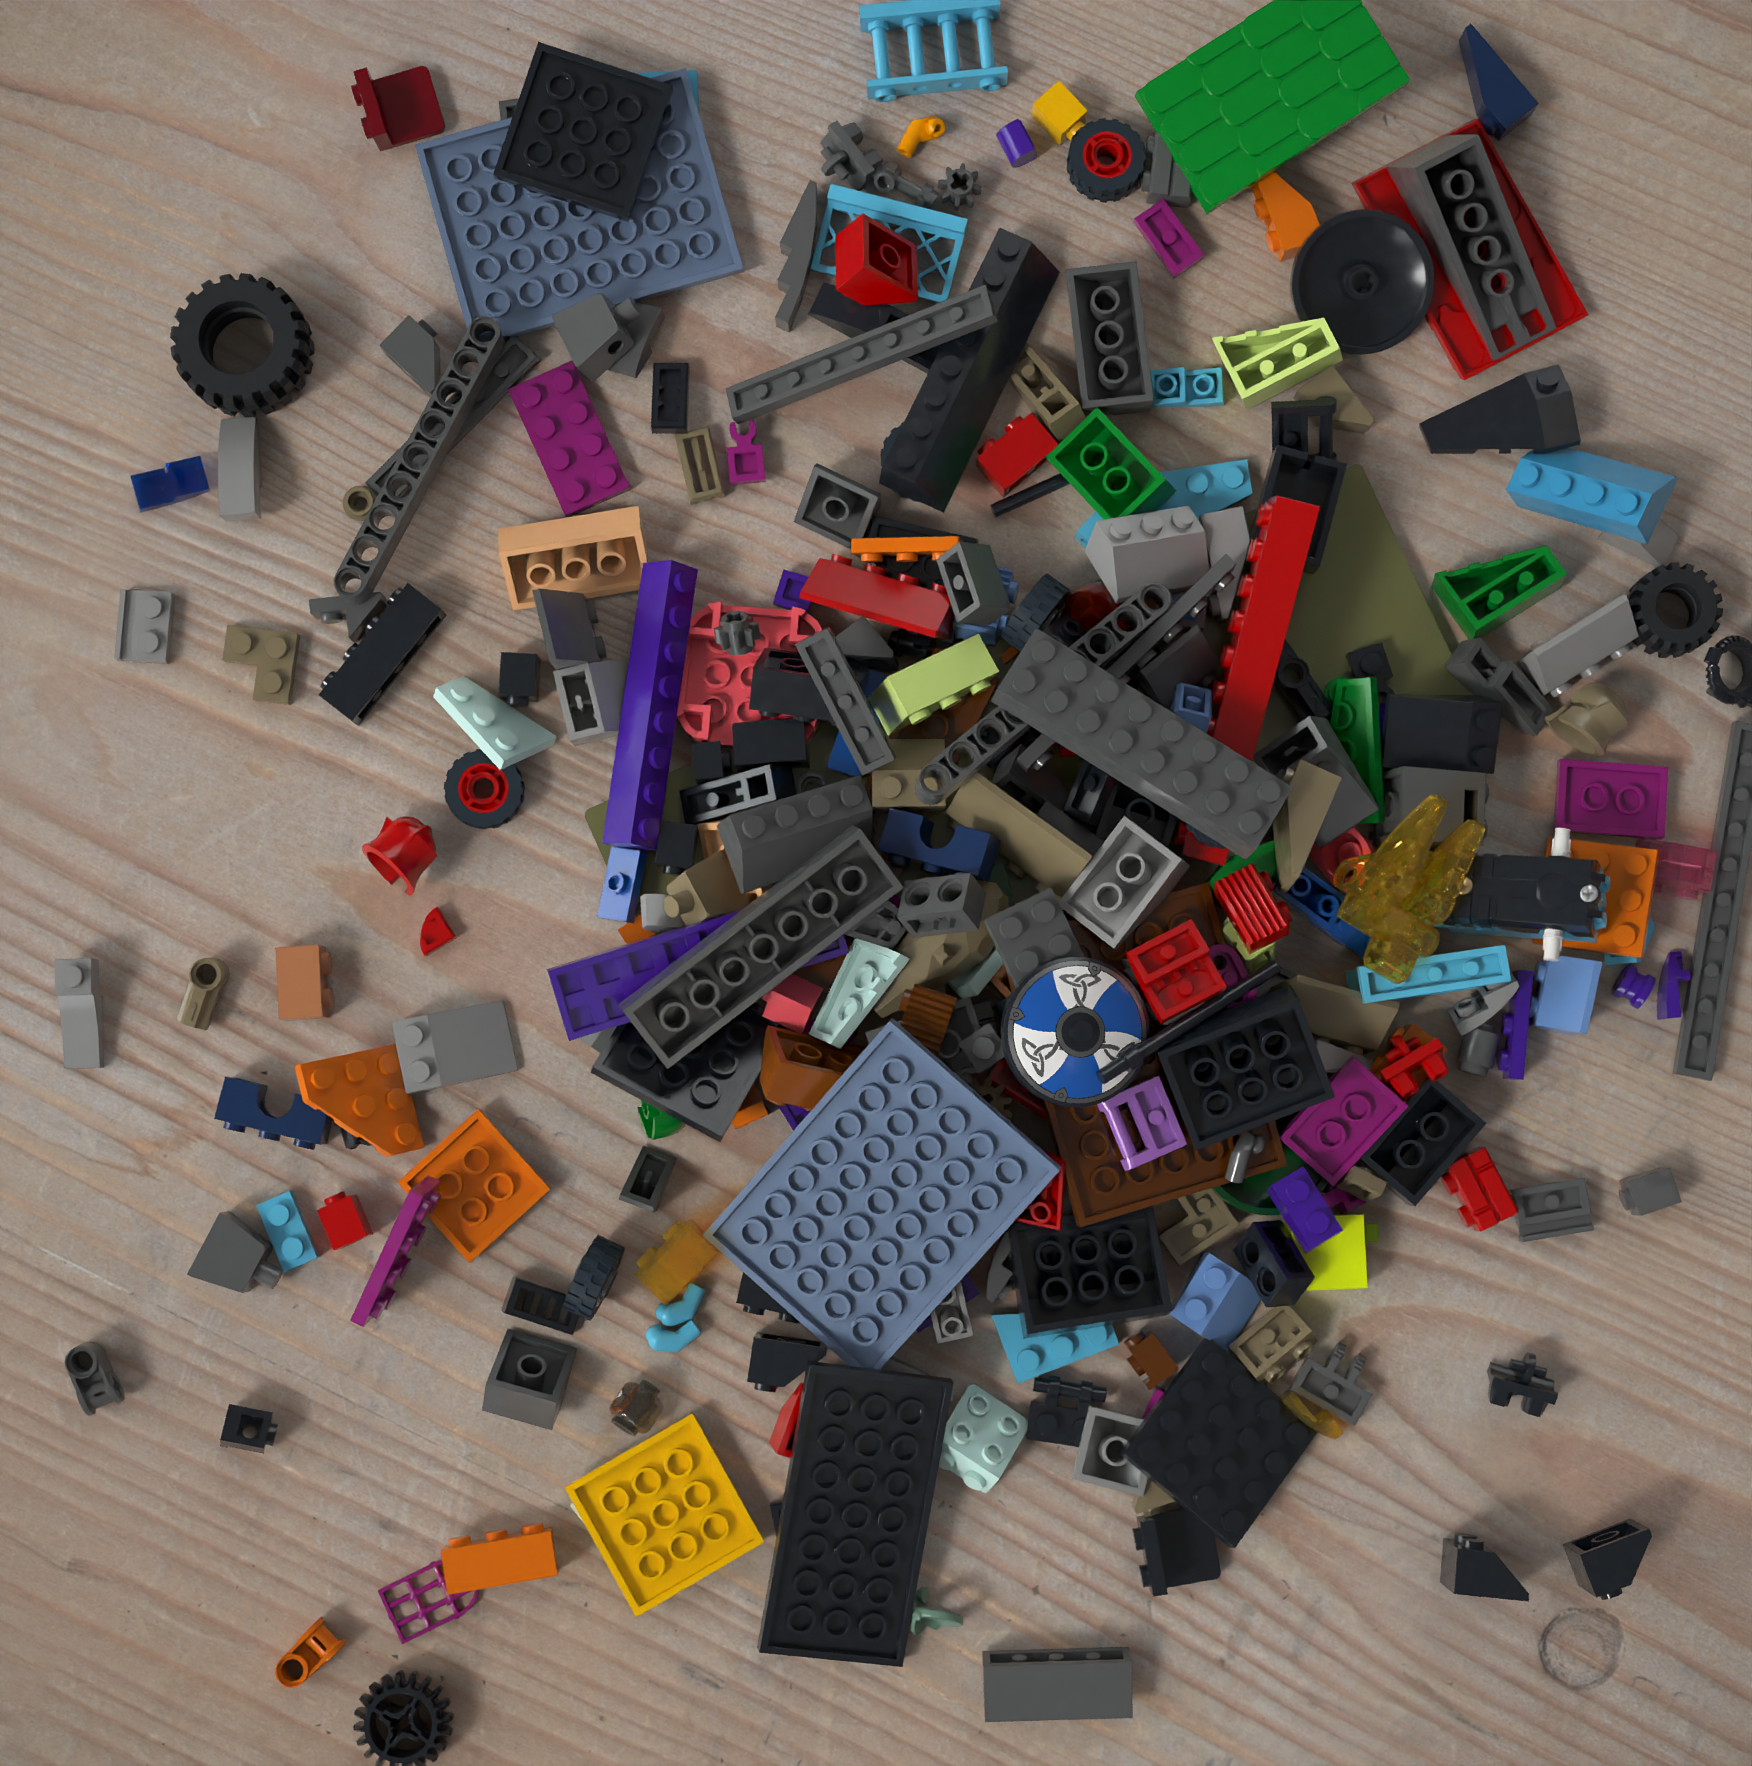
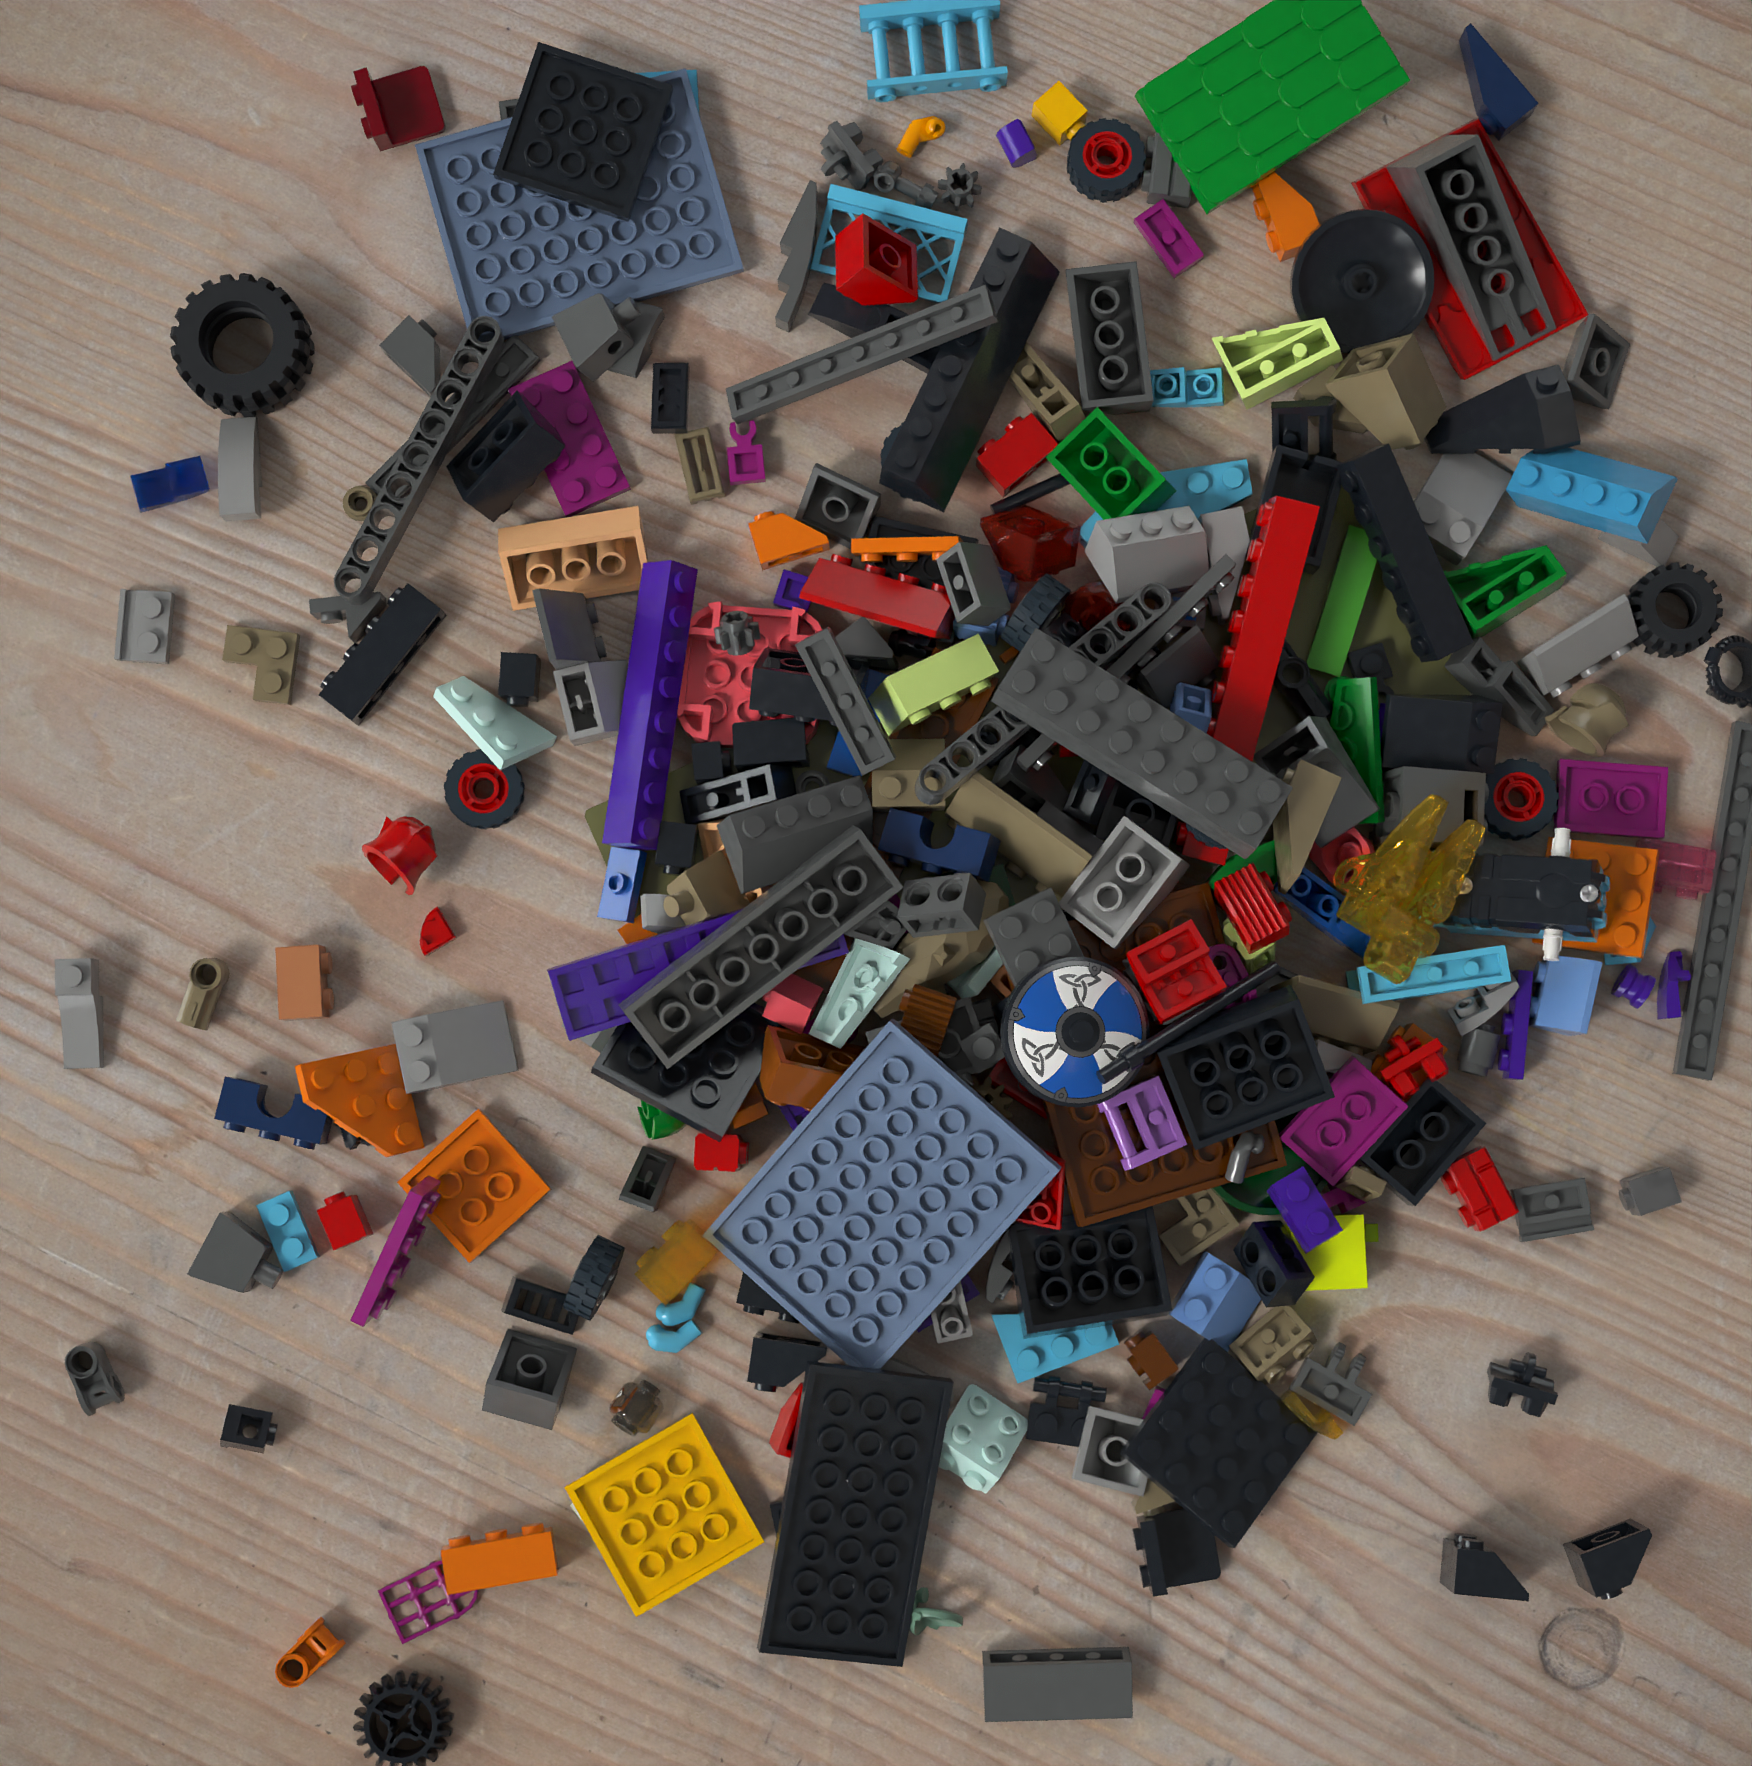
(505, 457): none -> black slope
(722, 1155): none -> red brick
(784, 539): none -> orange slope
(1031, 542): none -> clear red slope
(1343, 603): none -> bright green slope
(1390, 391): none -> dark tan slope
(1404, 553): none -> black brick
(1459, 502): none -> light grey slope
(1538, 795): none -> black wheel
(1595, 362): none -> dark grey slope

